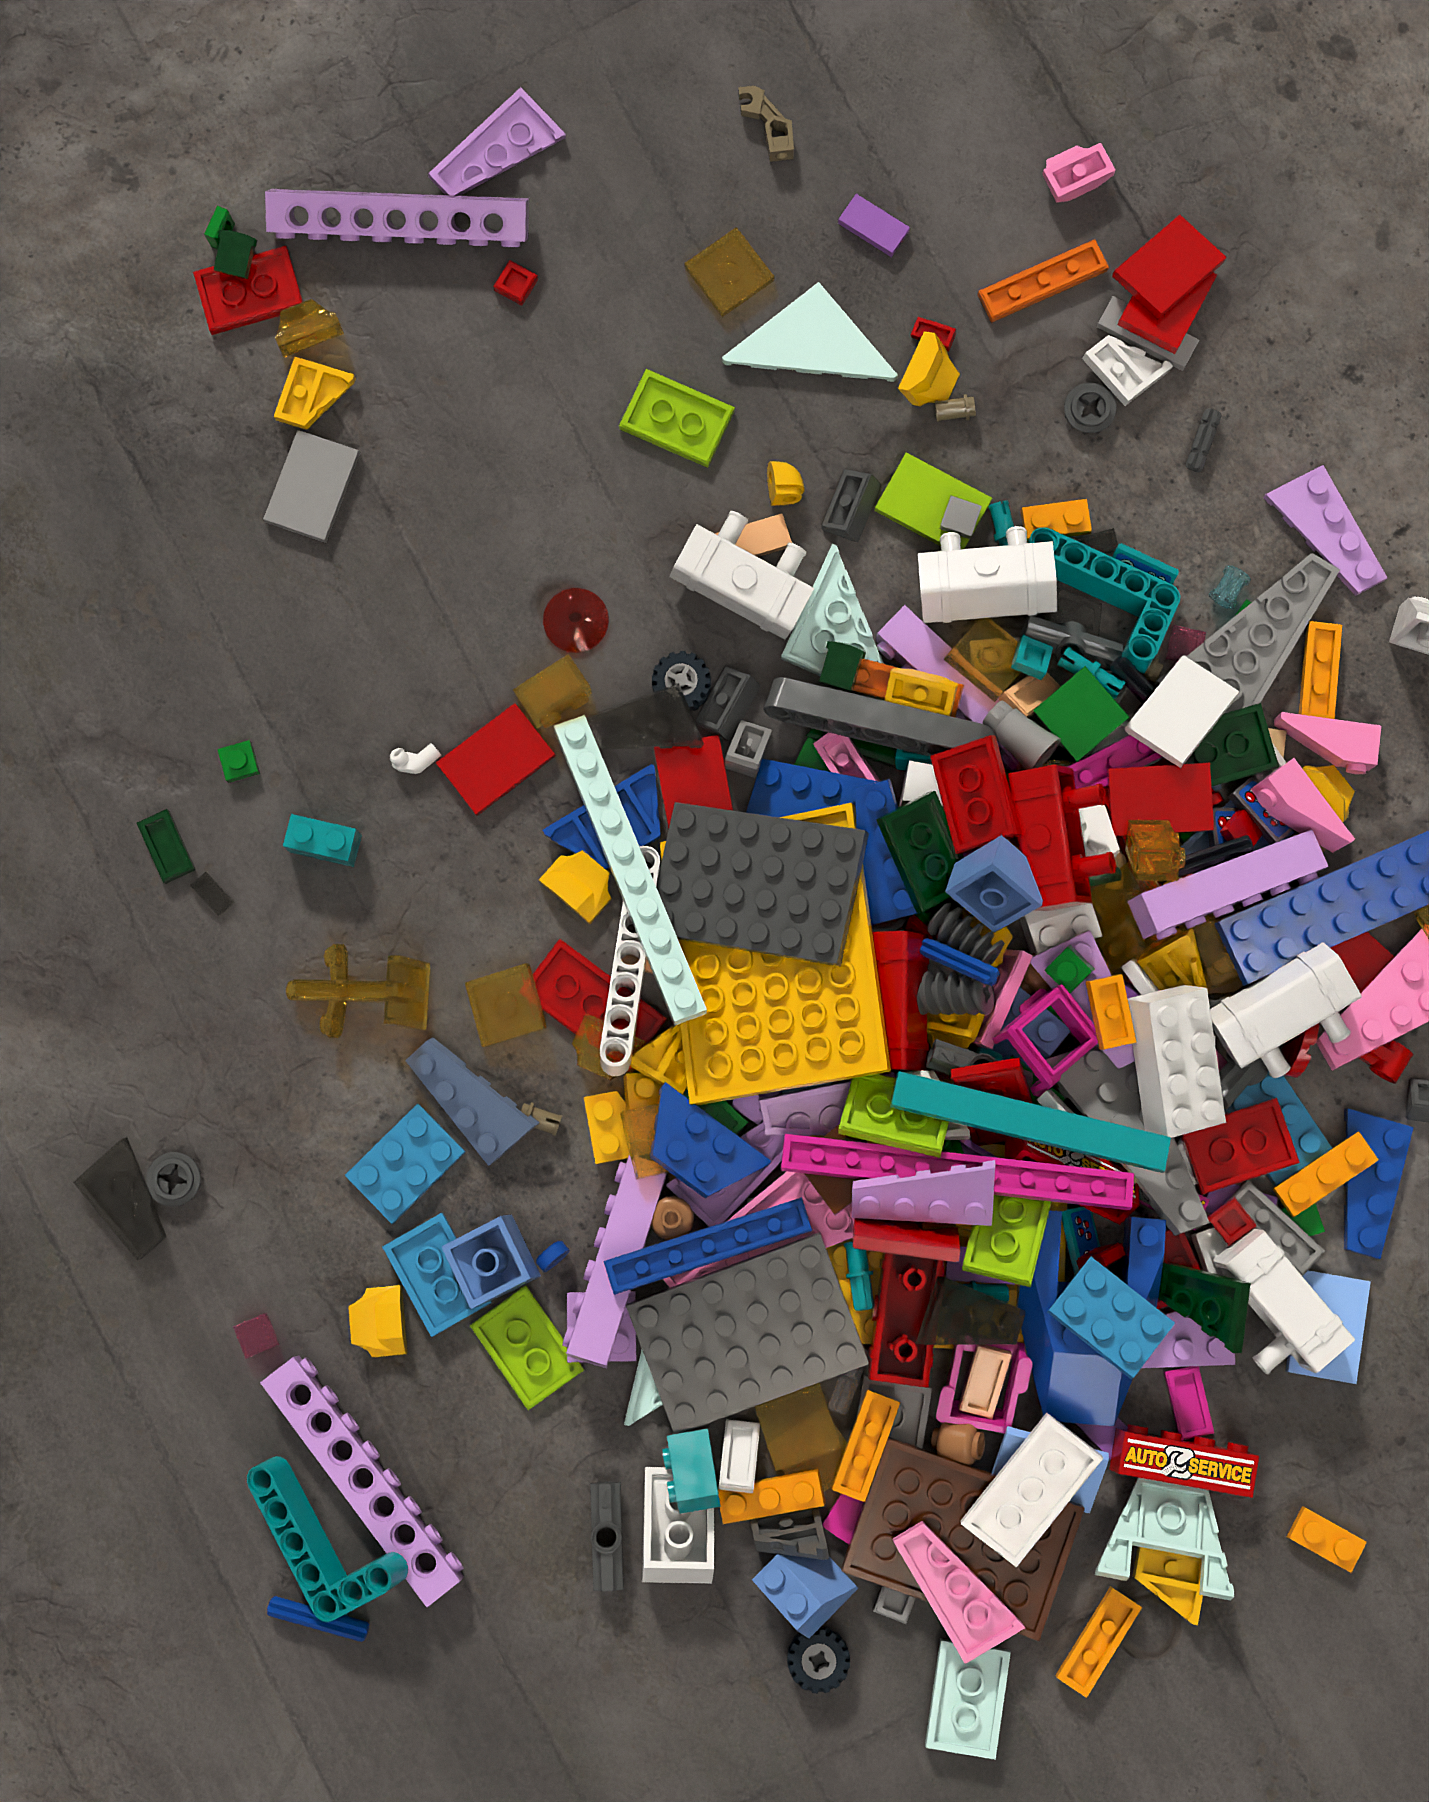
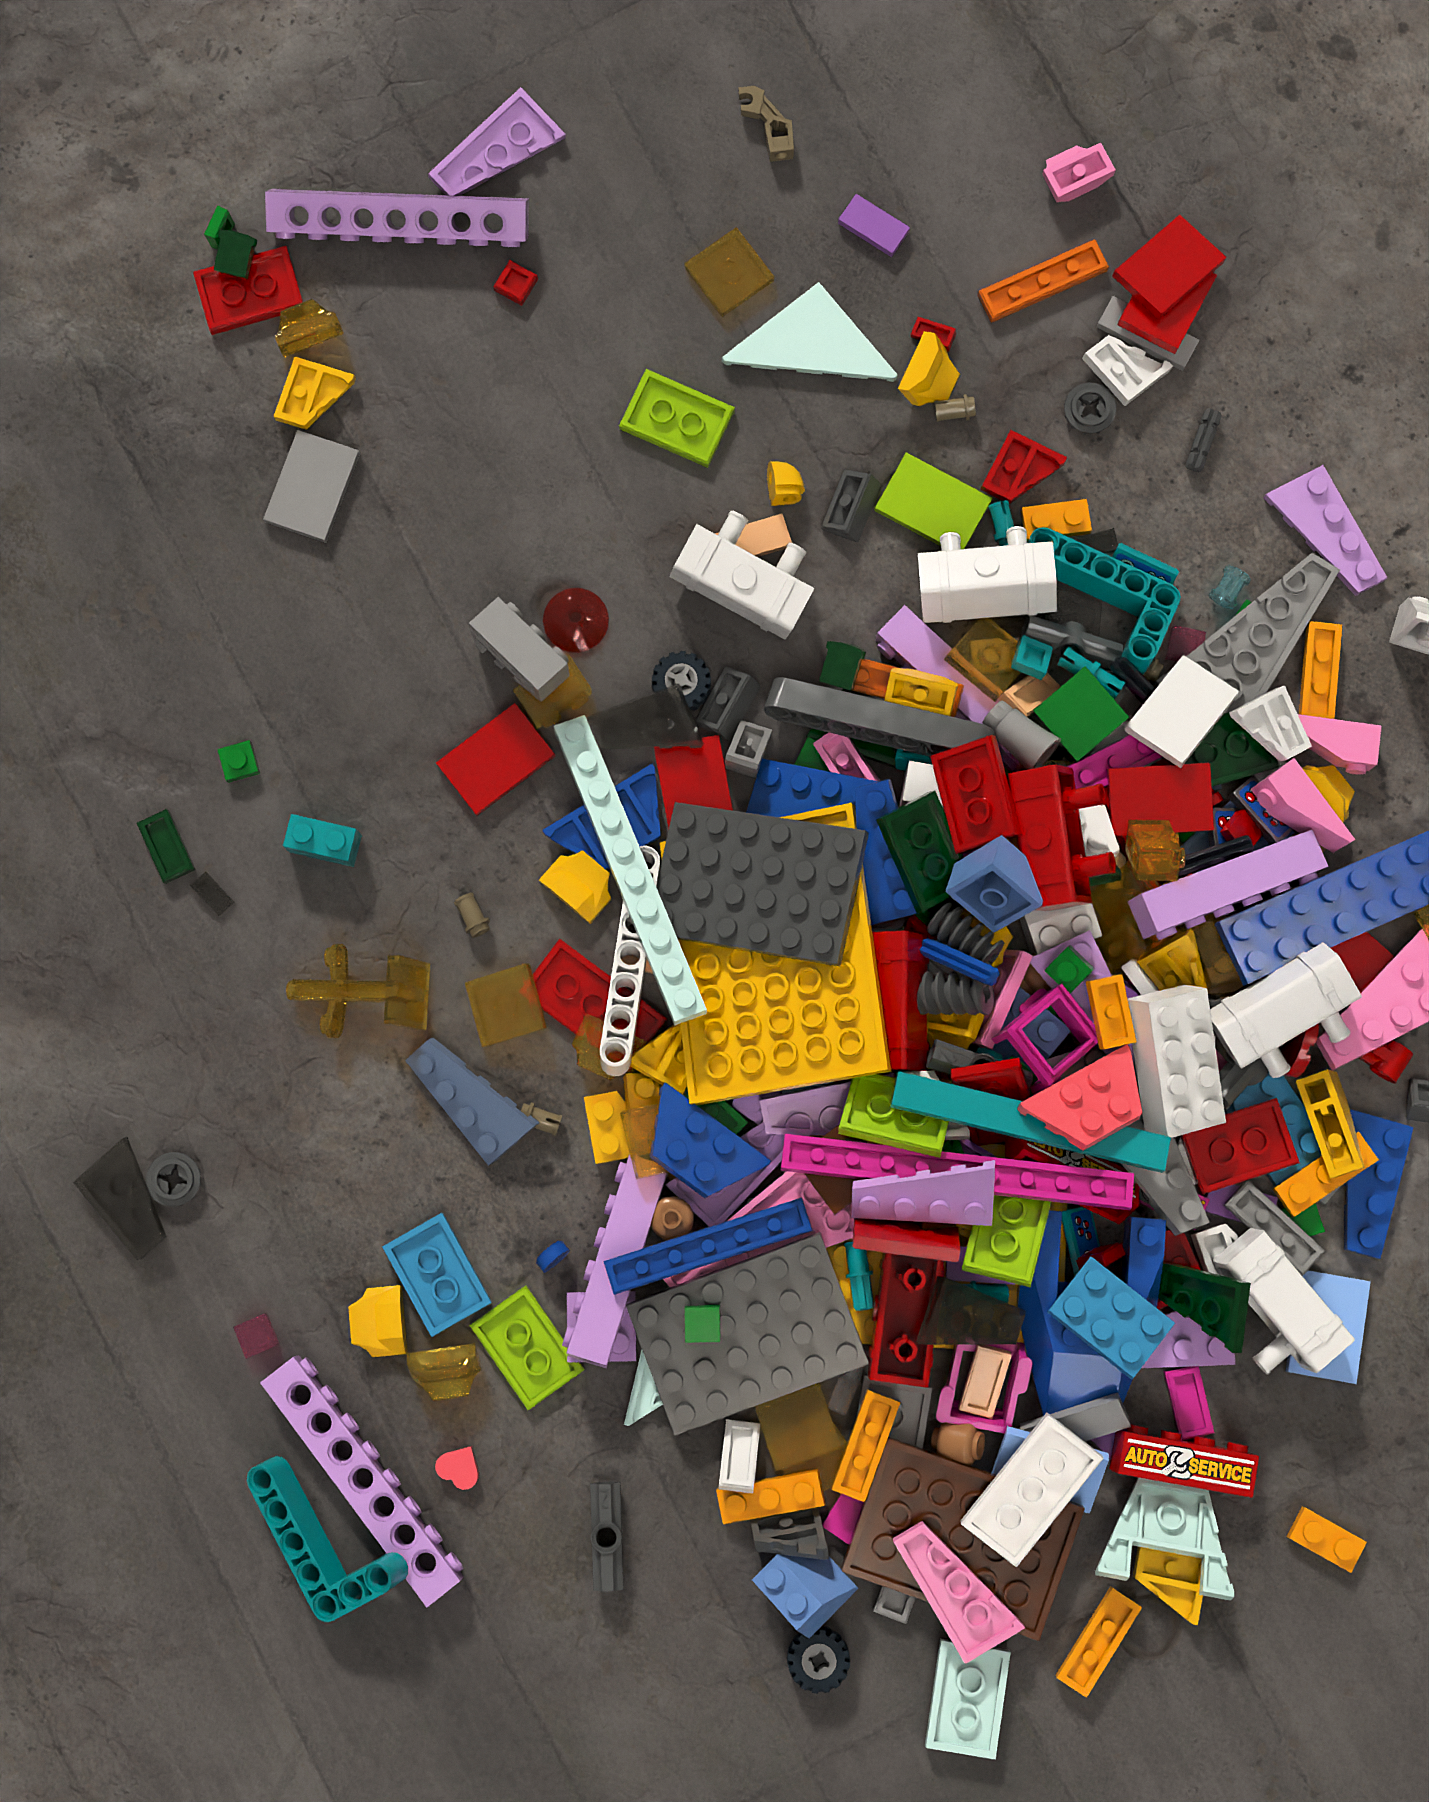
(303, 1615): blue axle -> none
(405, 1163): dark azure plate -> none
(412, 762): white arm -> none
(445, 1371): none -> clear yellow slope
(459, 1467): none -> coral tile
(472, 915): none -> dark tan pin
(491, 1261): medium blue slope -> none
(519, 648): none -> light grey wedge
(674, 1544): white slope -> none
(693, 1471): teal brick -> none
(702, 1323): none -> green tile
(830, 616): light aqua tile -> none
(960, 517): light grey tile -> none
(1020, 467): none -> red wing
(1090, 1101): none -> coral wing
(1090, 1418): none -> light grey tile
(1231, 1221): red tile -> none
(1274, 724): none -> white wing
(1331, 1122): none -> yellow slope

